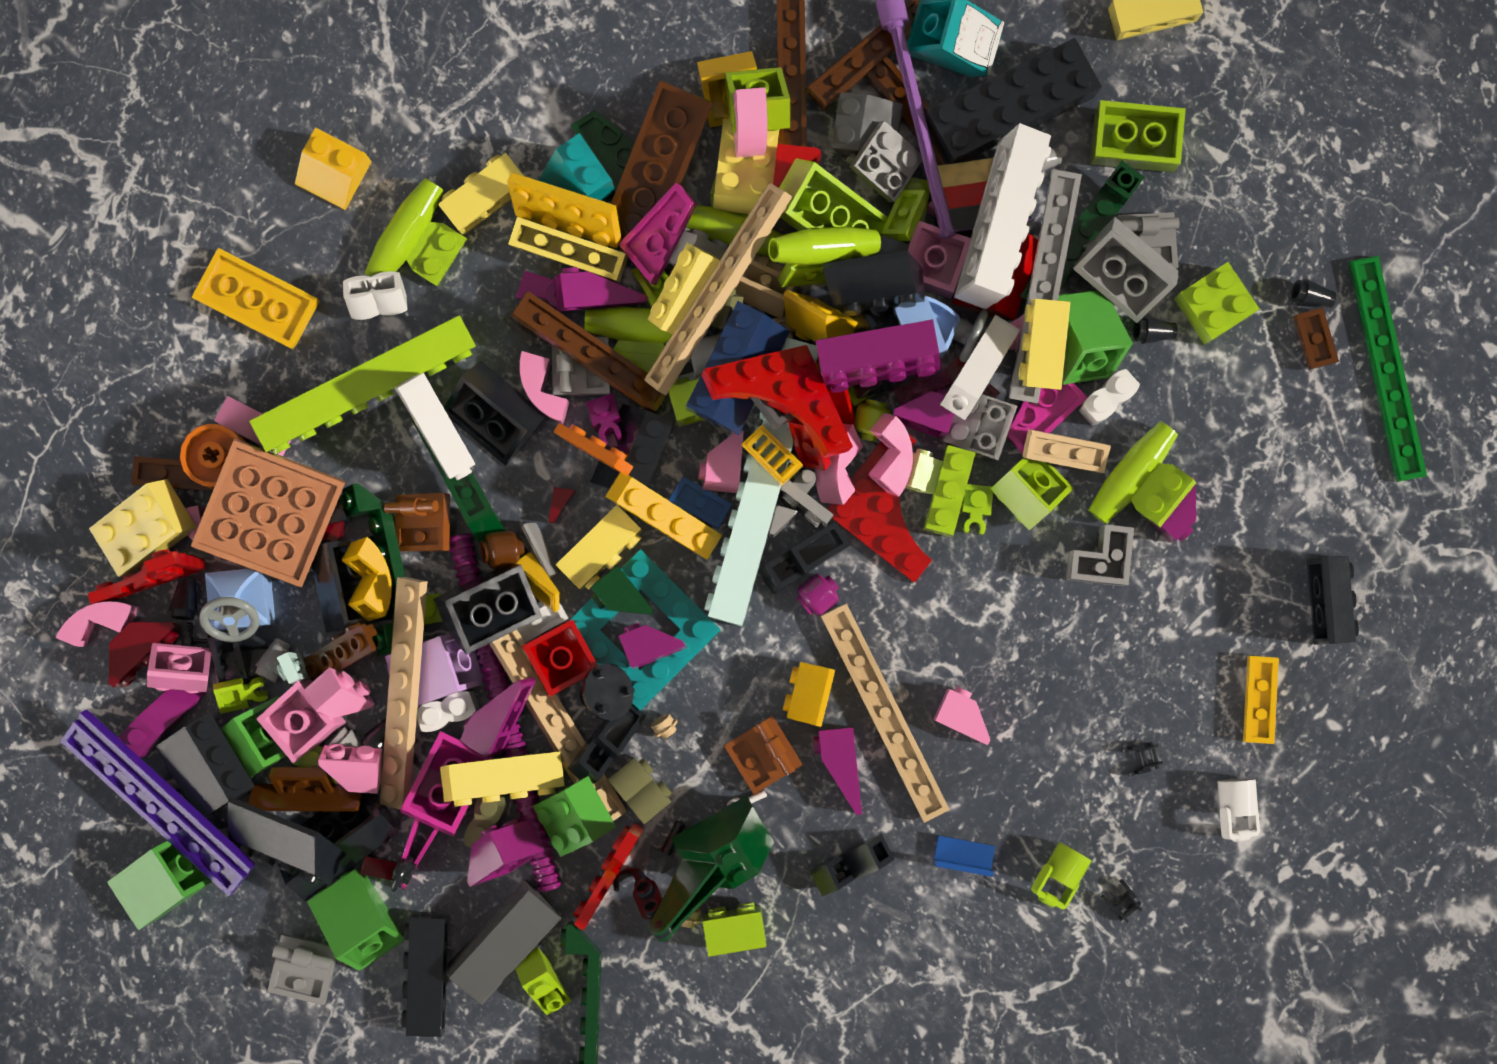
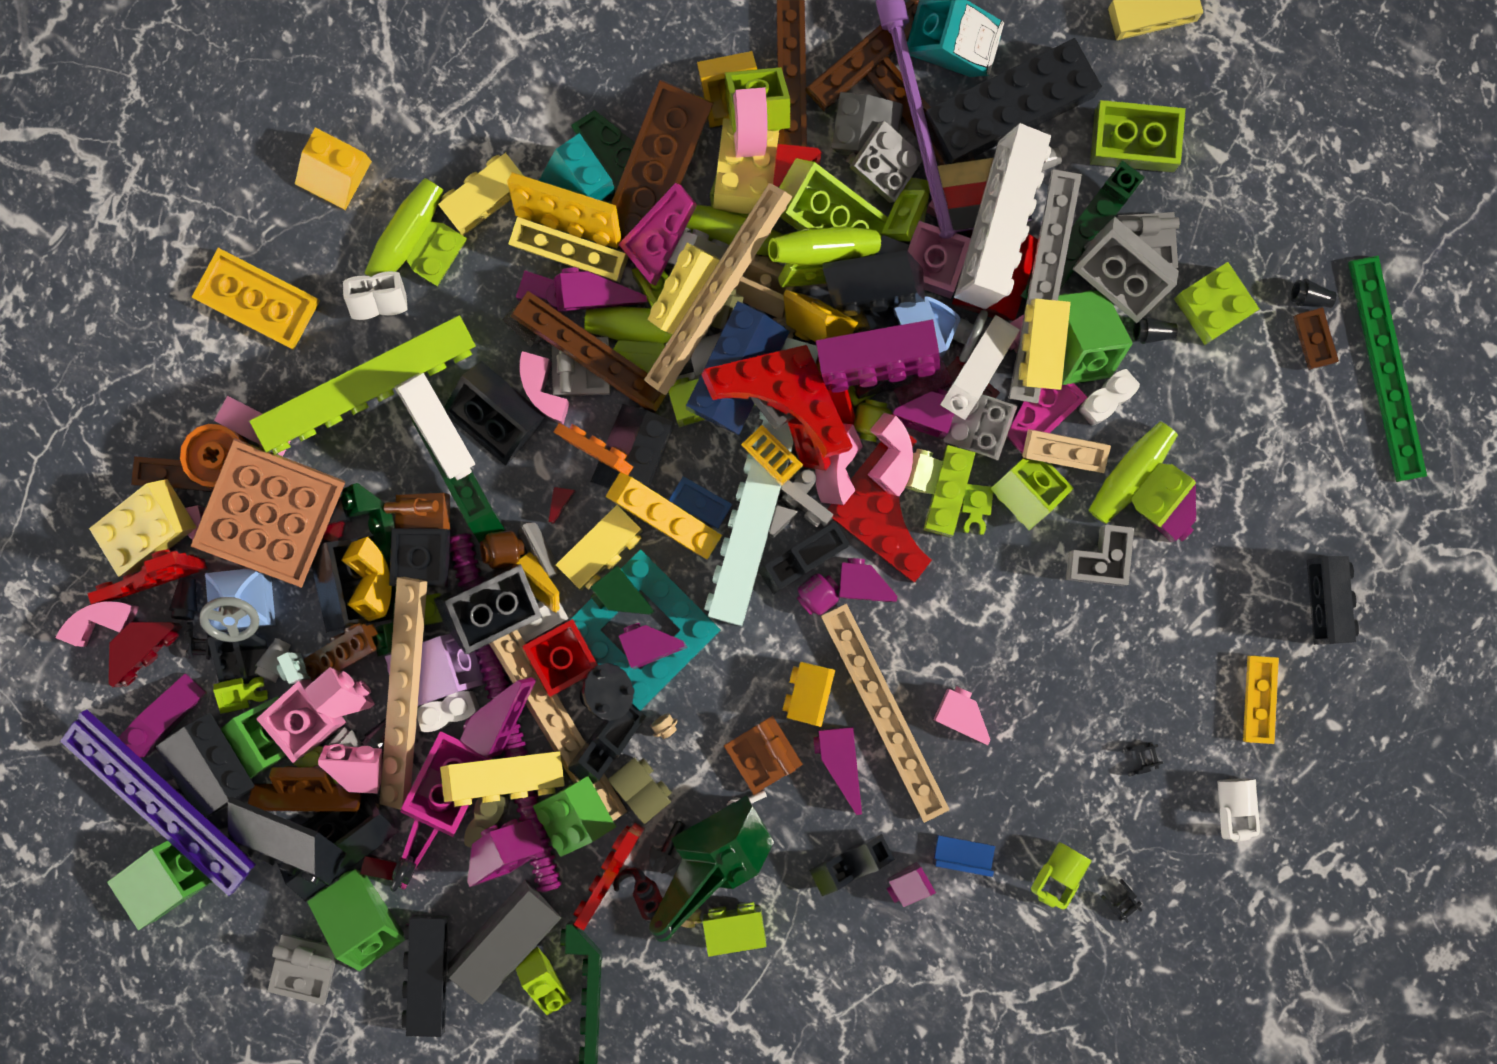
(178, 668): bright pink slope -> none
(420, 555): none -> black tile
(604, 416): magenta plate -> none
(723, 466): bright pink slope -> none
(863, 583): none -> magenta slope
(910, 885): none -> slope

